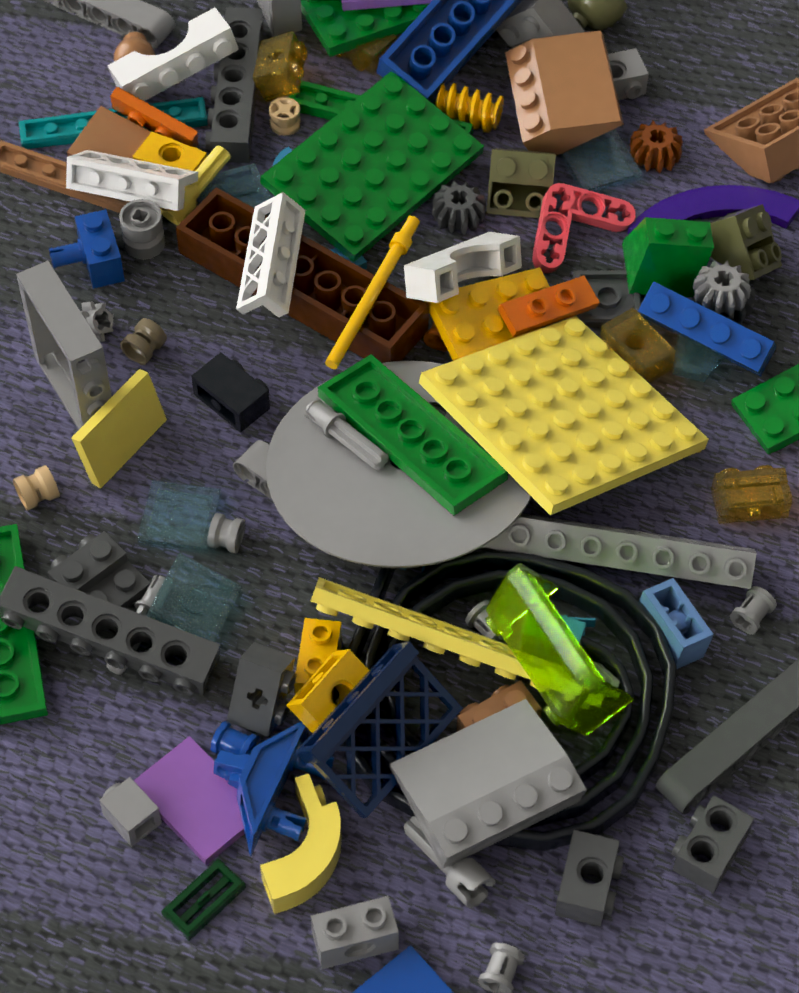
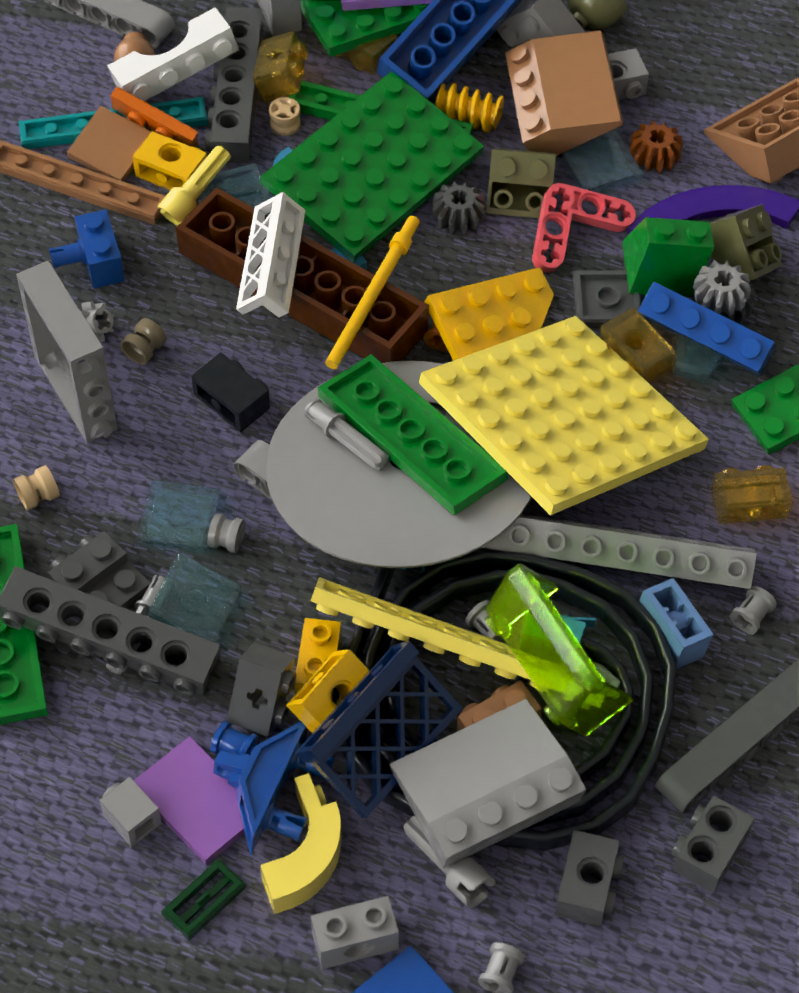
(119, 428): light yellow tile -> none
(128, 179): white fence -> none
(142, 229): light grey wheel -> none
(438, 274): white arch -> none
(548, 306): orange plate -> none

